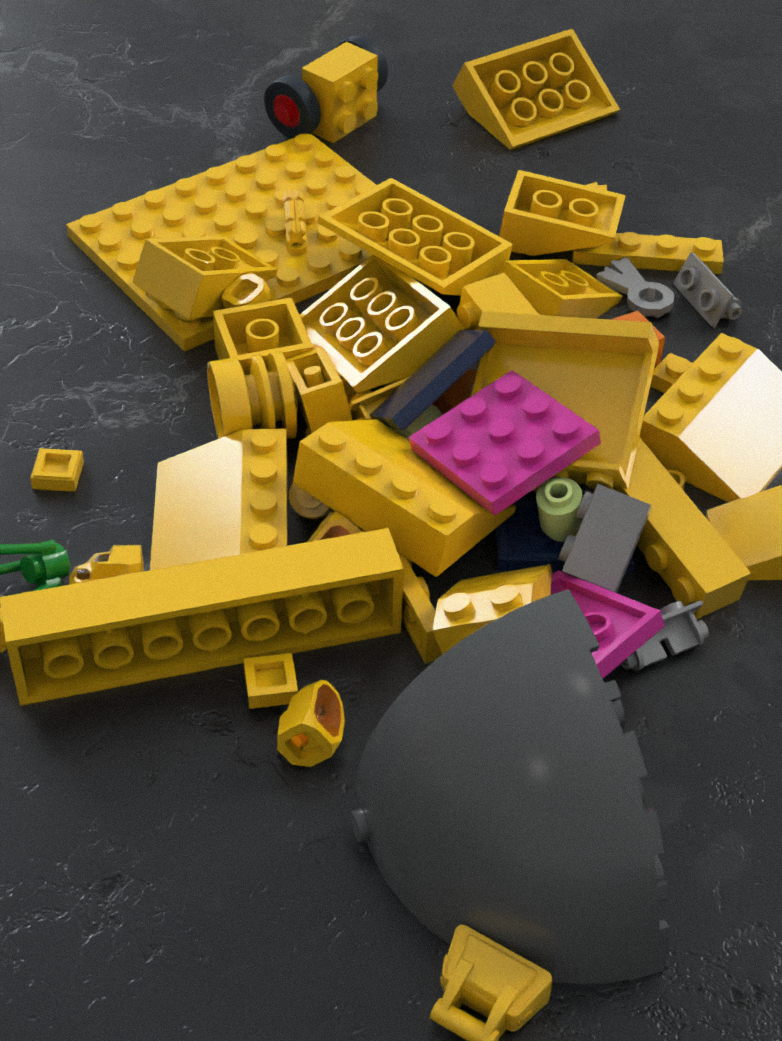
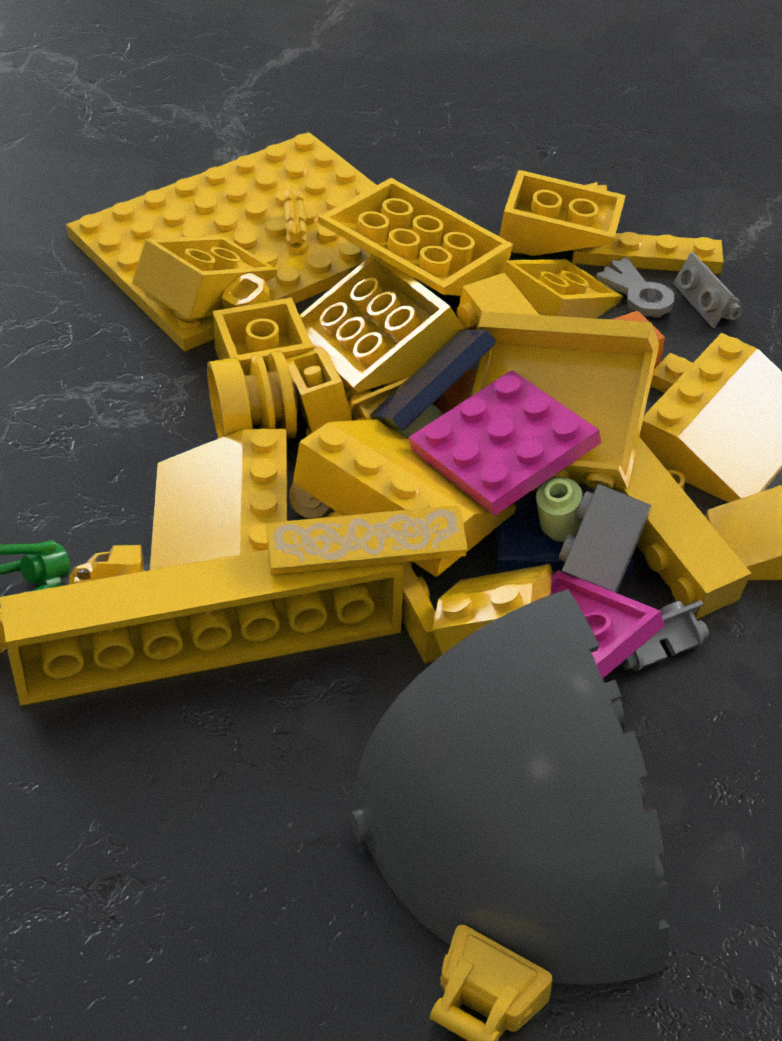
(57, 470): yellow tile -> none
(270, 680): yellow plate -> none
(311, 725): yellow rock -> none
(334, 92): yellow brick -> none
(365, 539): none -> yellow tile
(534, 90): yellow slope -> none

